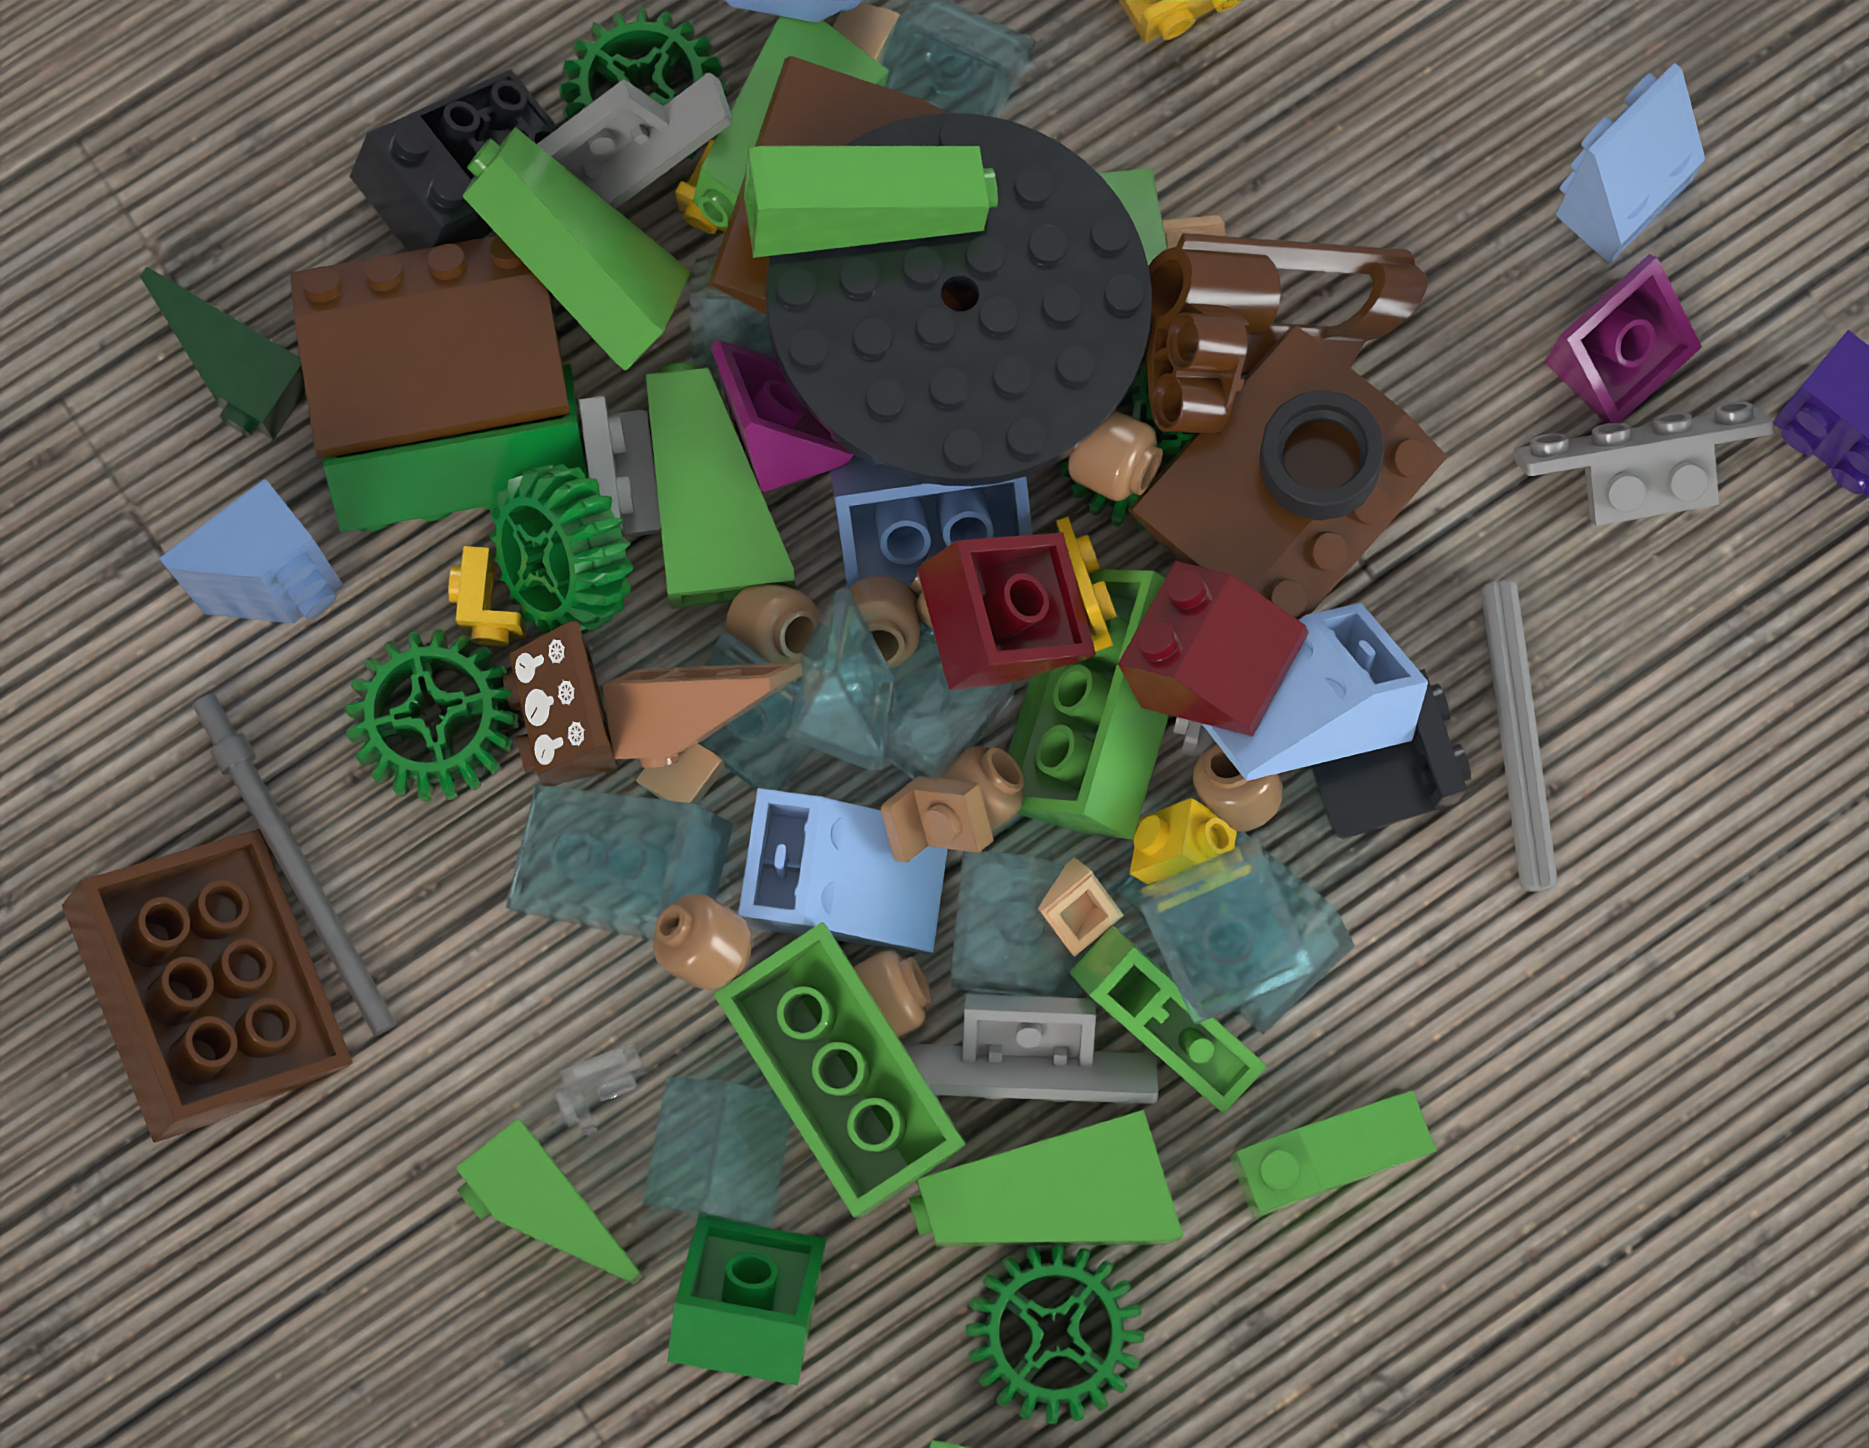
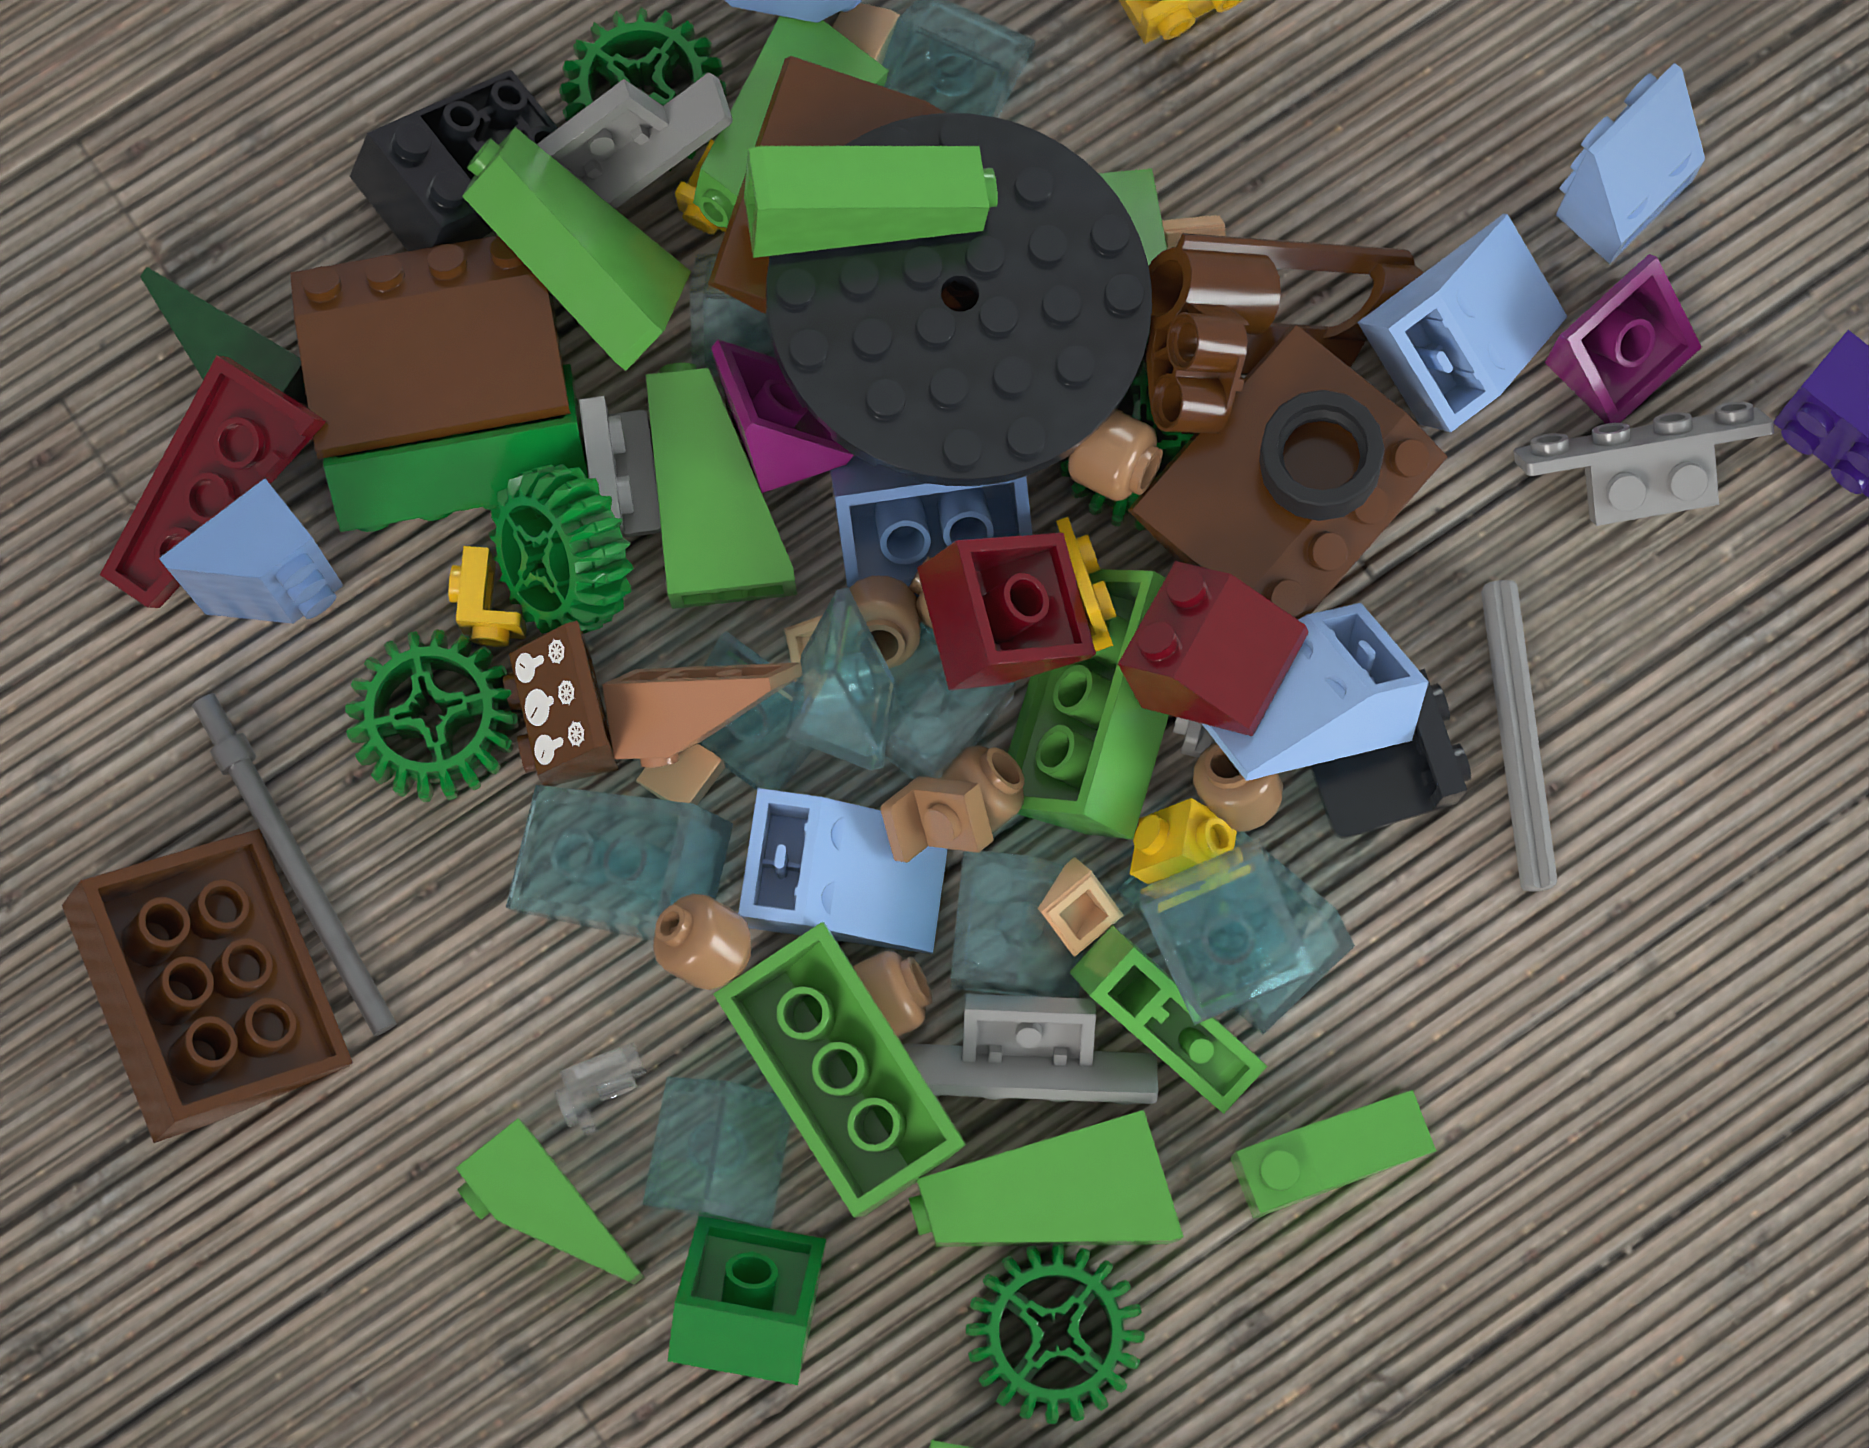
(224, 446): none -> dark red wing
(773, 621): medium nougat head -> none
(1465, 326): none -> light blue slope

